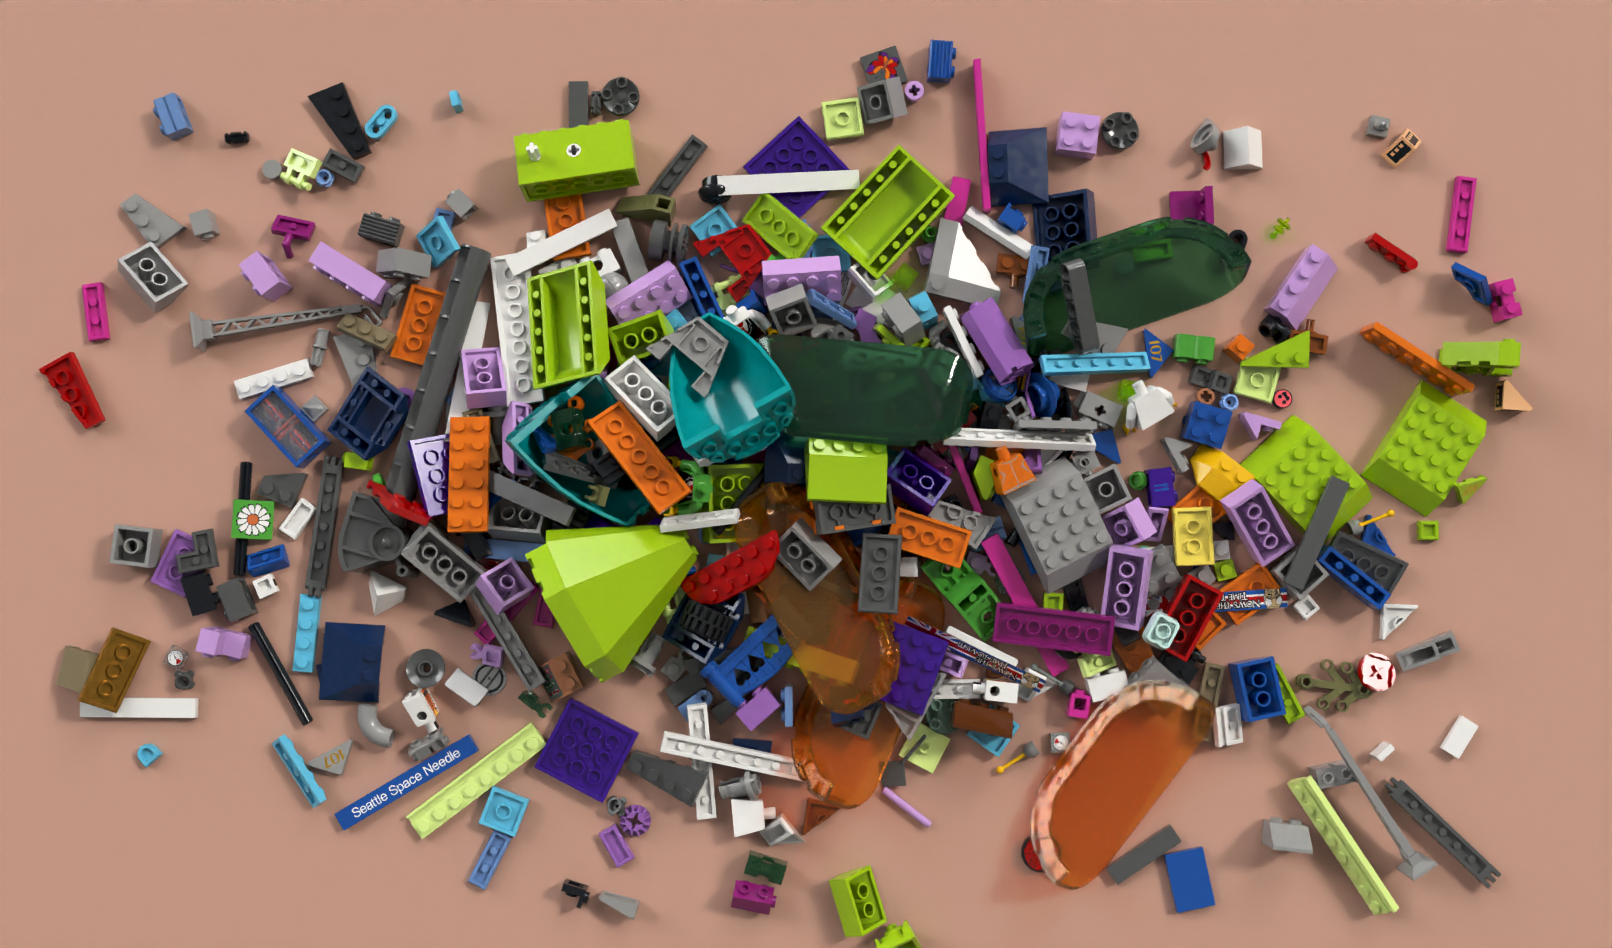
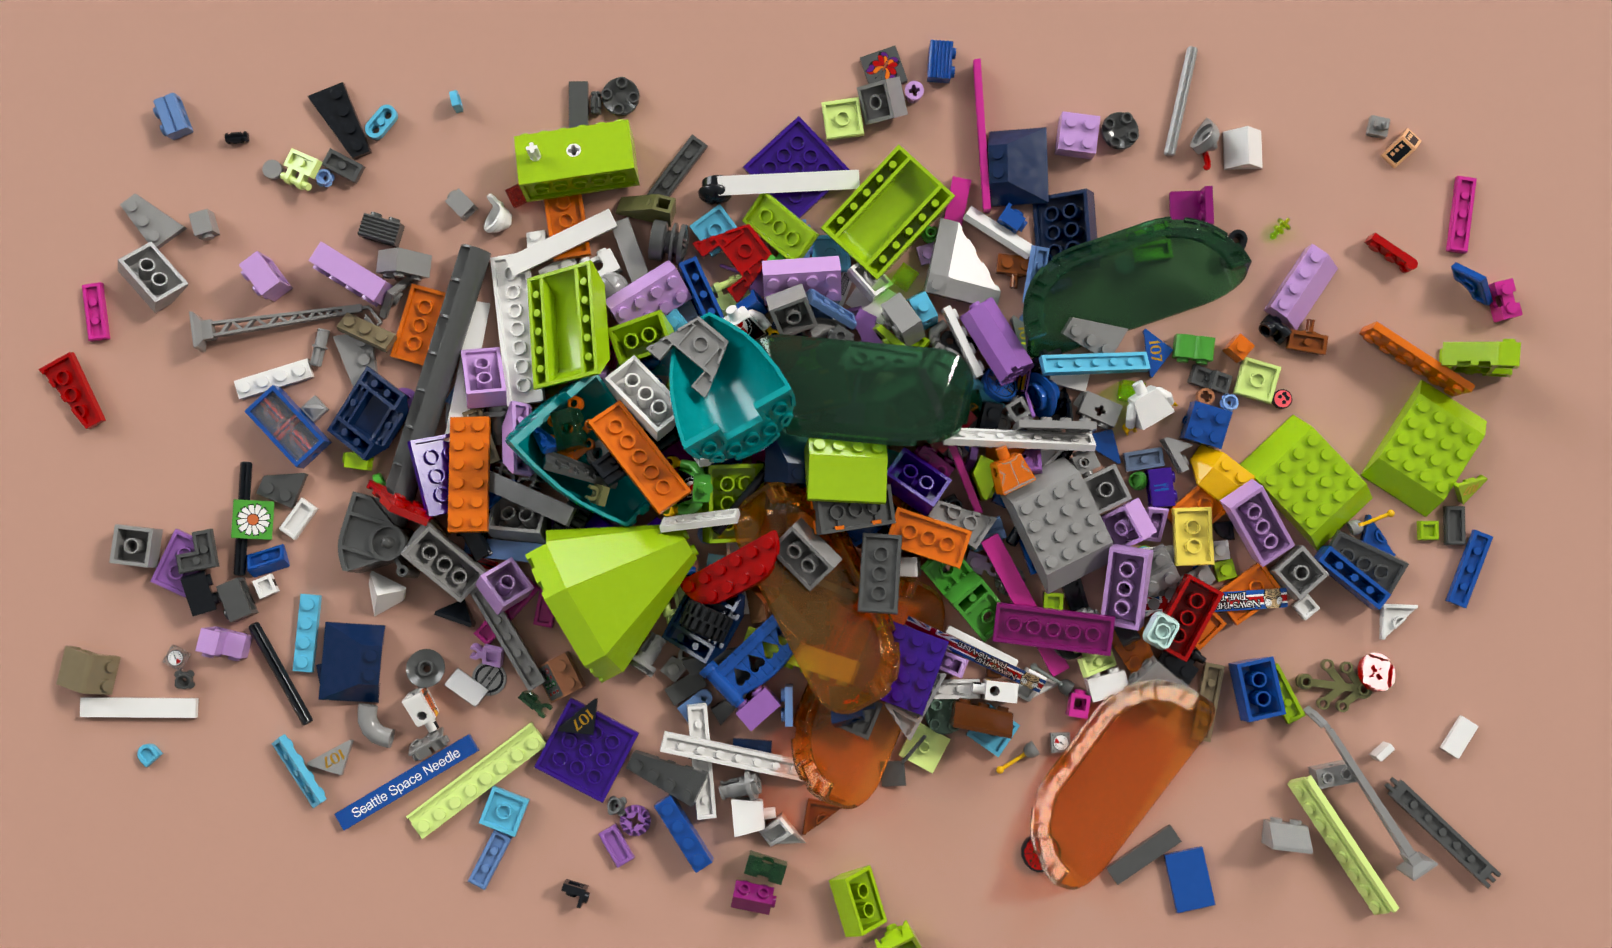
(114, 670): pearl gold tile -> none
(291, 229): magenta plate -> none
(324, 526): dark grey hinge -> none
(438, 241): medium azure plate -> none
(449, 216): medium blue tile -> none
(498, 218): none -> white hat
(516, 196): none -> clear red plate
(583, 721): none -> black tile
(623, 904): light grey slope -> none
(626, 484): black tile -> none
(684, 832): none -> blue brick
(906, 807): lavender bar -> none
(1079, 306): dark grey beam -> none
(1143, 459): none -> sand blue plate
(1180, 102): none -> light grey axle
(1227, 725): white plate -> none
(1253, 423): lavender slope -> none
(1288, 354): lime wing -> none
(1316, 532): dark grey tile -> none
(1427, 651): light grey slope -> none
(1454, 525): none -> dark grey tile
(1469, 568): none -> blue plate
(1509, 399): light nougat slope -> none

